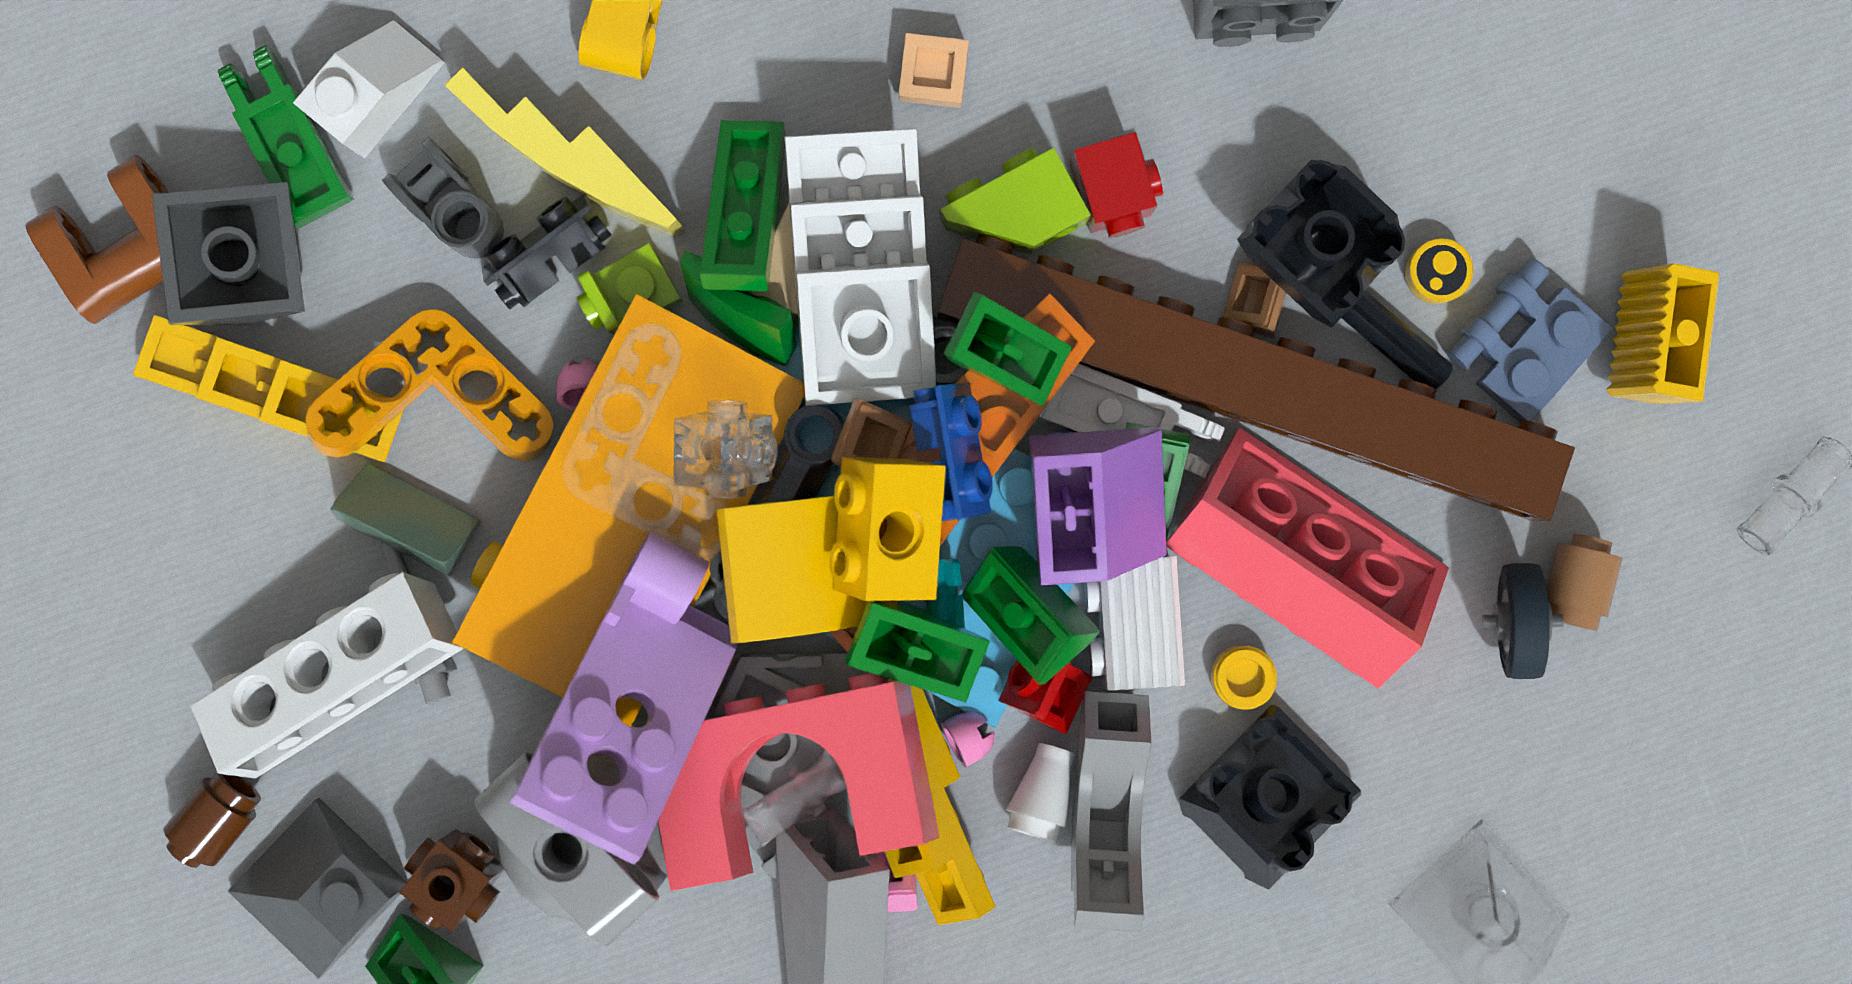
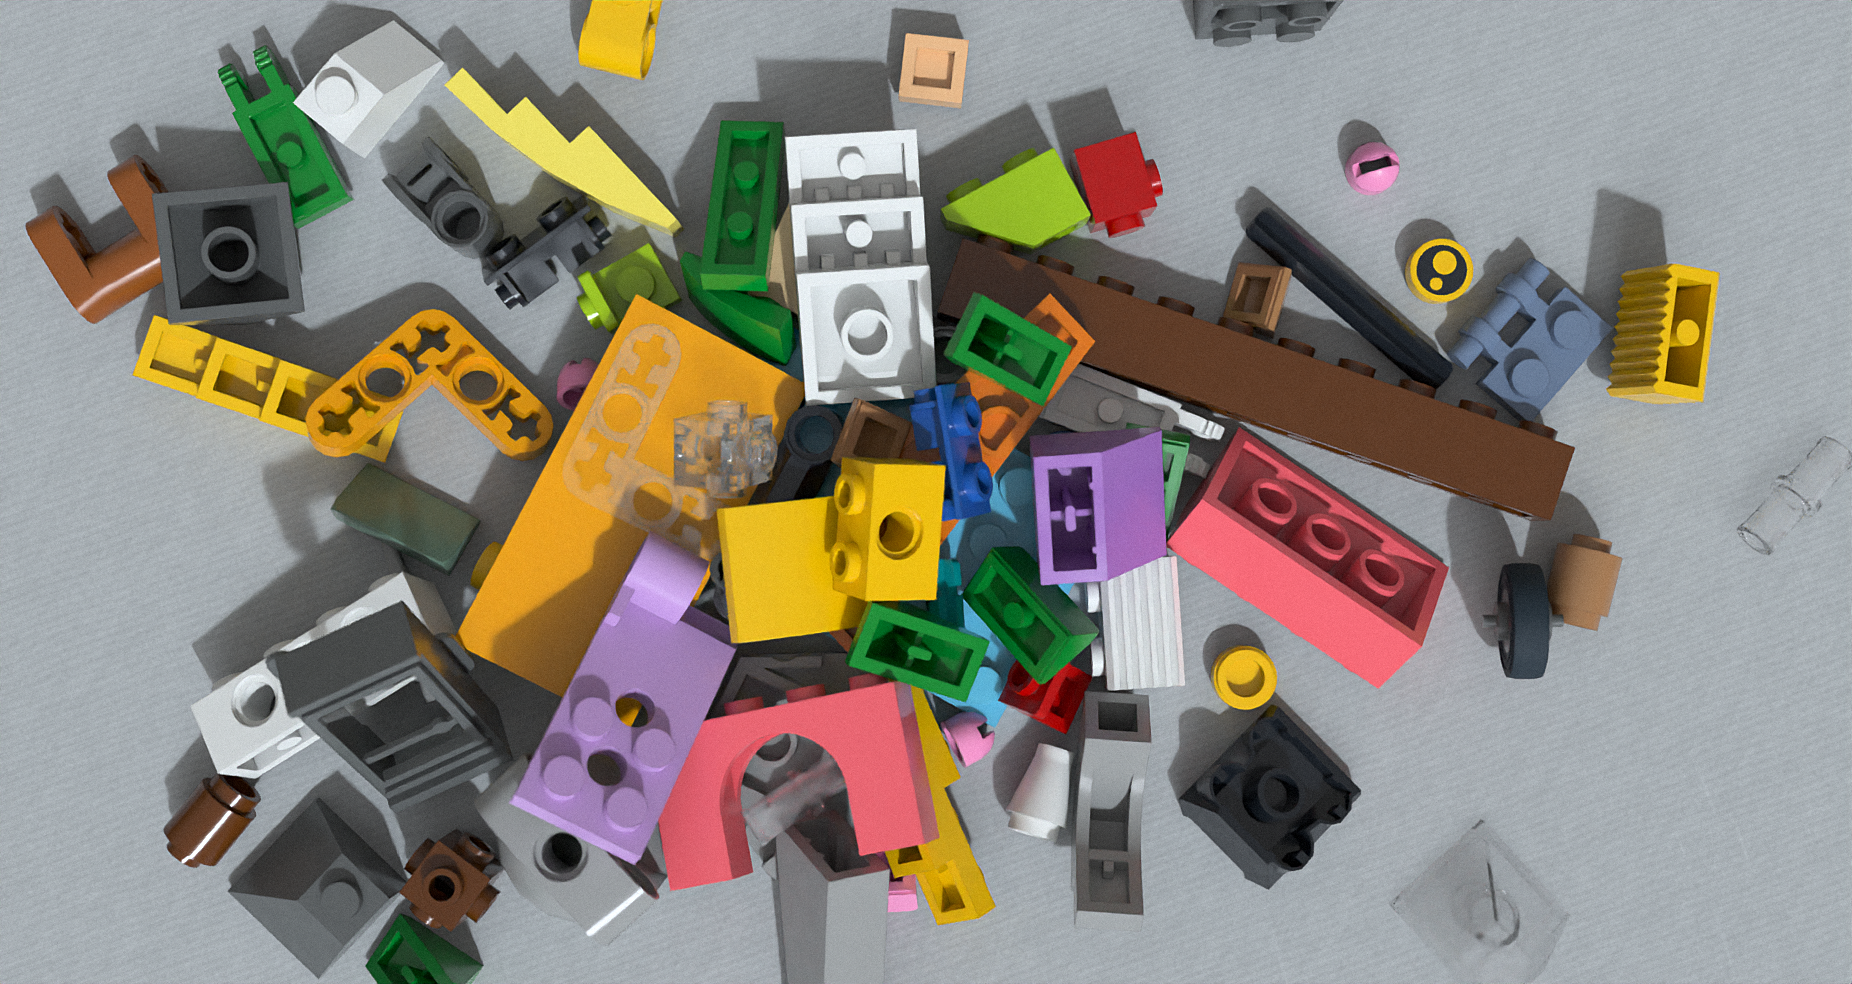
(370, 657): none -> dark grey piece
(1324, 239): black slope -> none
(1377, 180): none -> bright pink hinge

